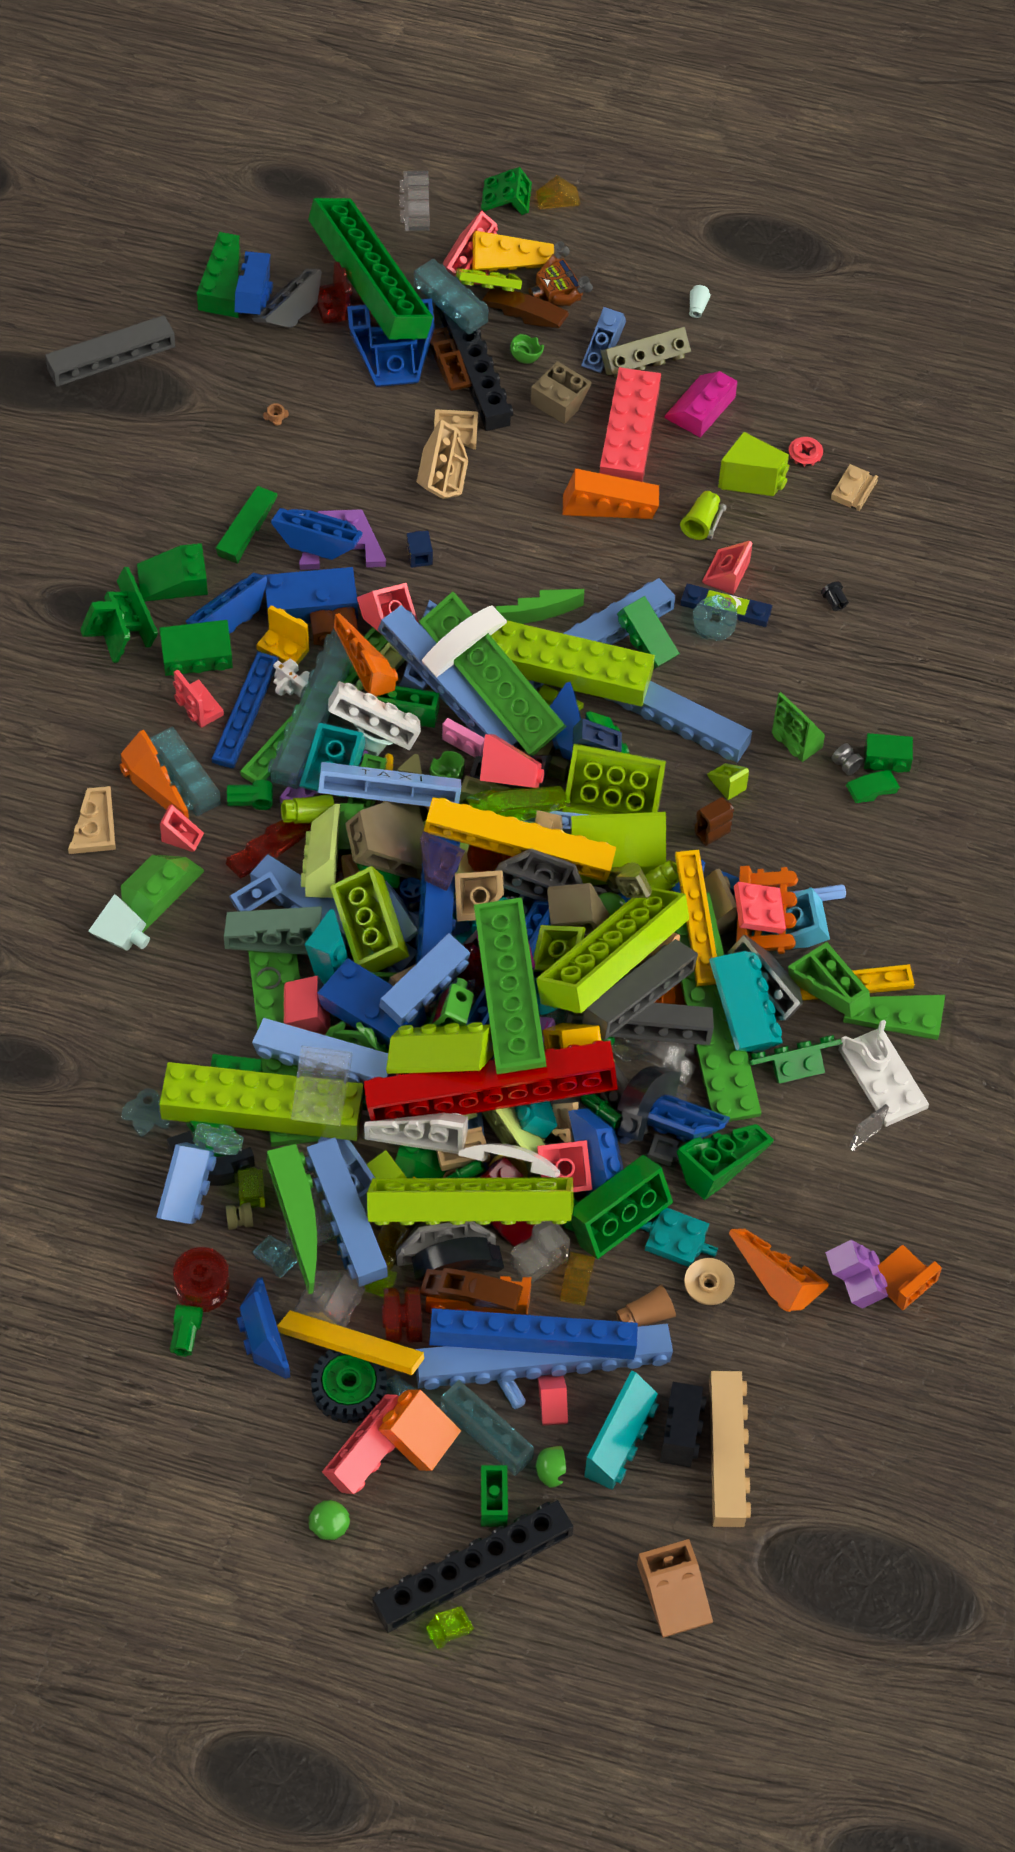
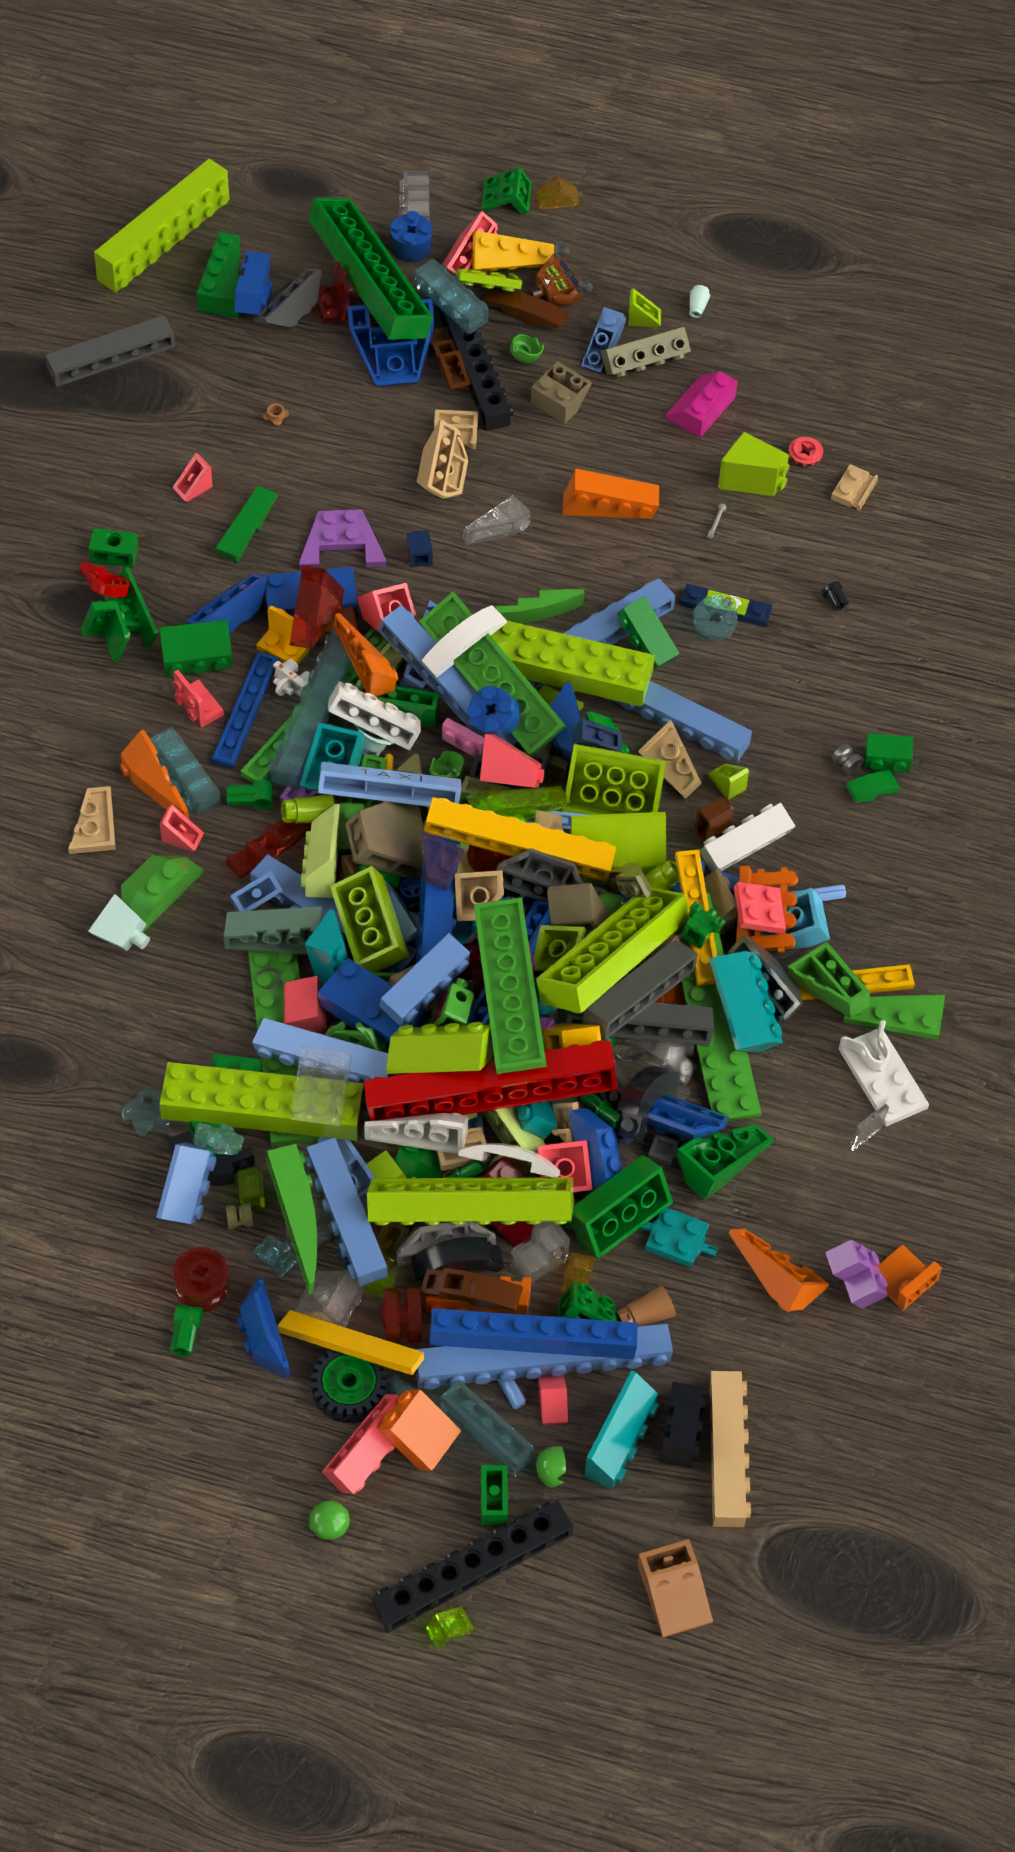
(104, 582): none -> red pin
(113, 547): none -> green brick
(162, 225): none -> lime brick
(173, 574): green slope -> none
(194, 479): none -> coral slope
(316, 532): blue wedge -> none
(316, 605): none -> clear red wedge
(411, 237): none -> blue brick
(484, 703): none -> blue brick
(499, 522): none -> clear slope
(582, 1299): none -> green bracket
(630, 424): coral brick -> none
(642, 311): none -> lime slope
(678, 769): none -> tan wing
(700, 517): lime plant -> none
(701, 925): none -> green piece
(709, 1271): tan dish -> none
(728, 567): coral slope -> none
(746, 838): none -> white brick
(796, 730): bright green slope -> none
(796, 1062): green bracket -> none

